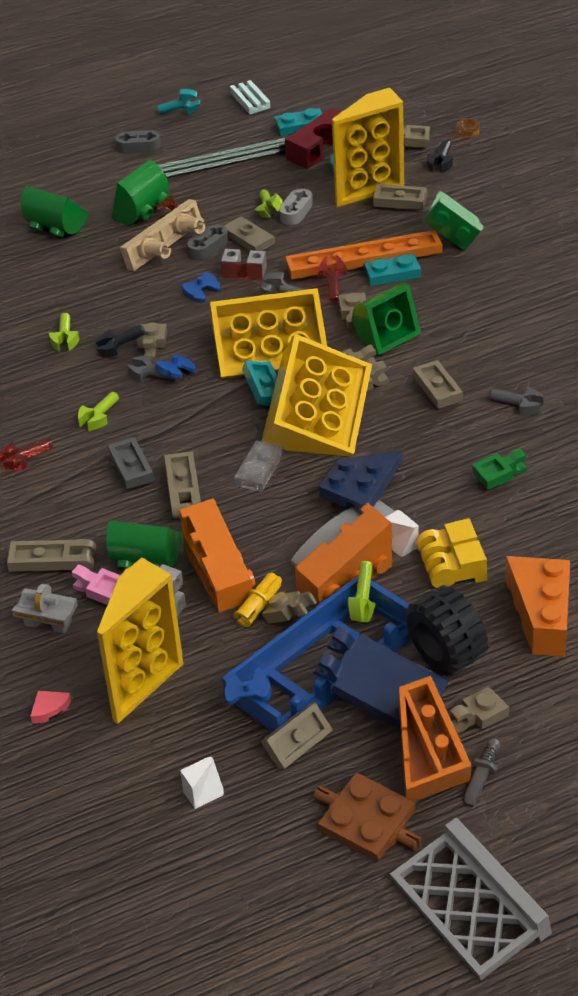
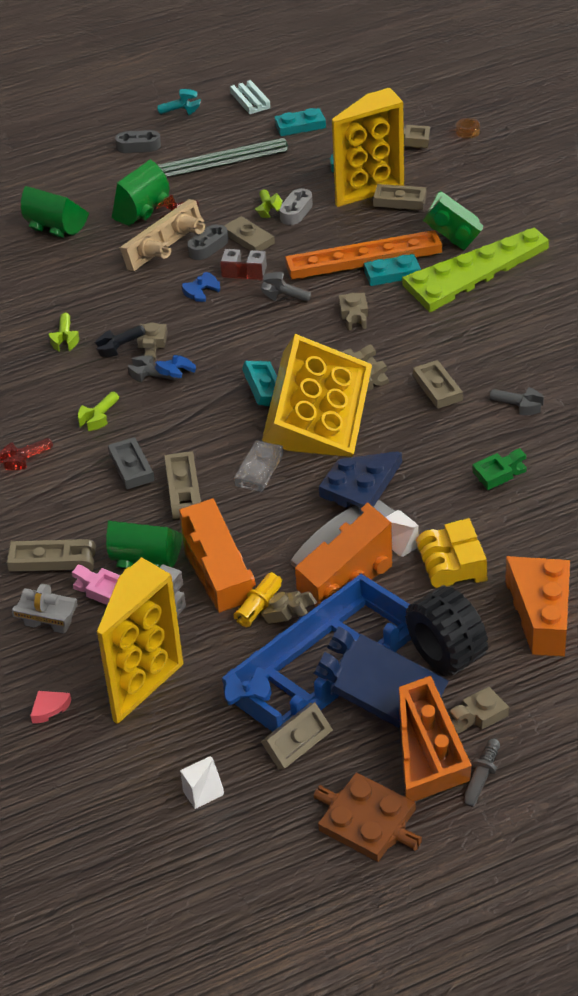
(263, 327): yellow slope -> none
(306, 144): dark red arch -> none
(333, 282): clear red bar -> none
(360, 606): lime bar -> none
(387, 319): green brick -> none
(441, 157): black bar -> none
(444, 280): none -> lime wing
(499, 886): light grey fence -> none

